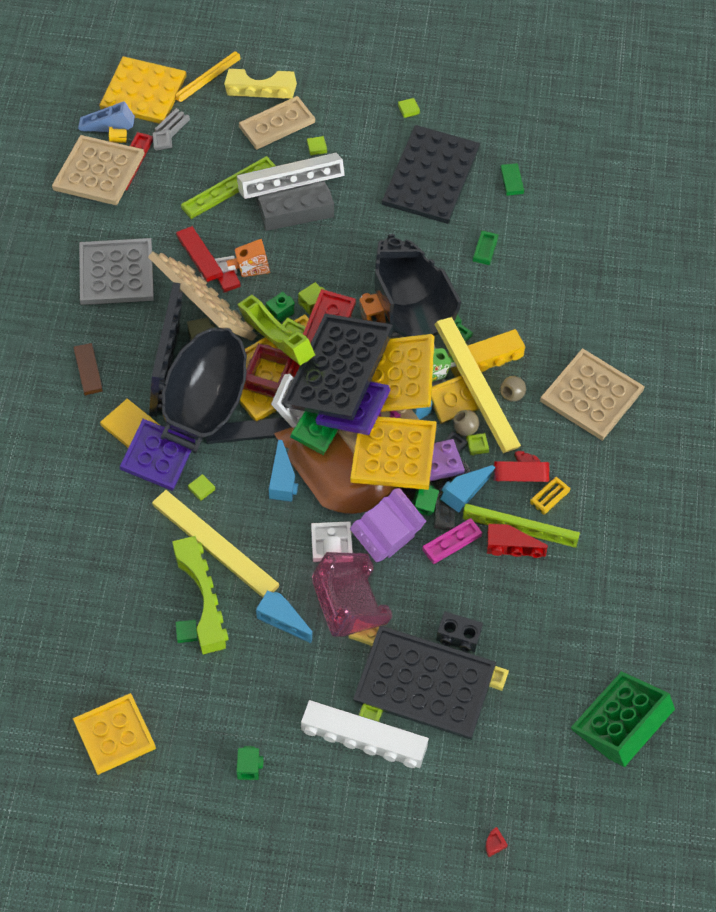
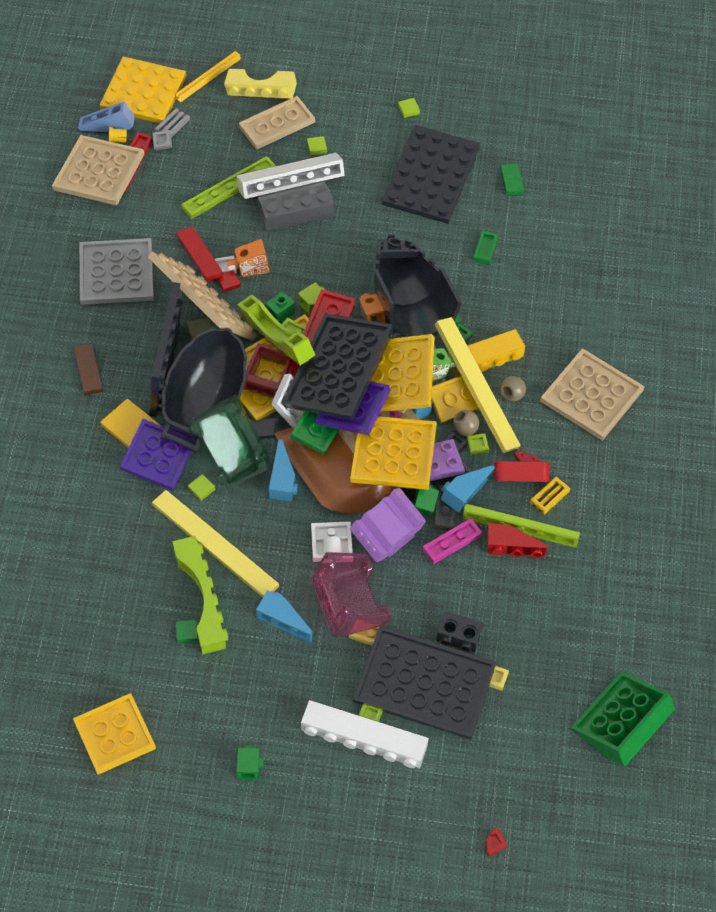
(232, 441): none -> clear green windscreen

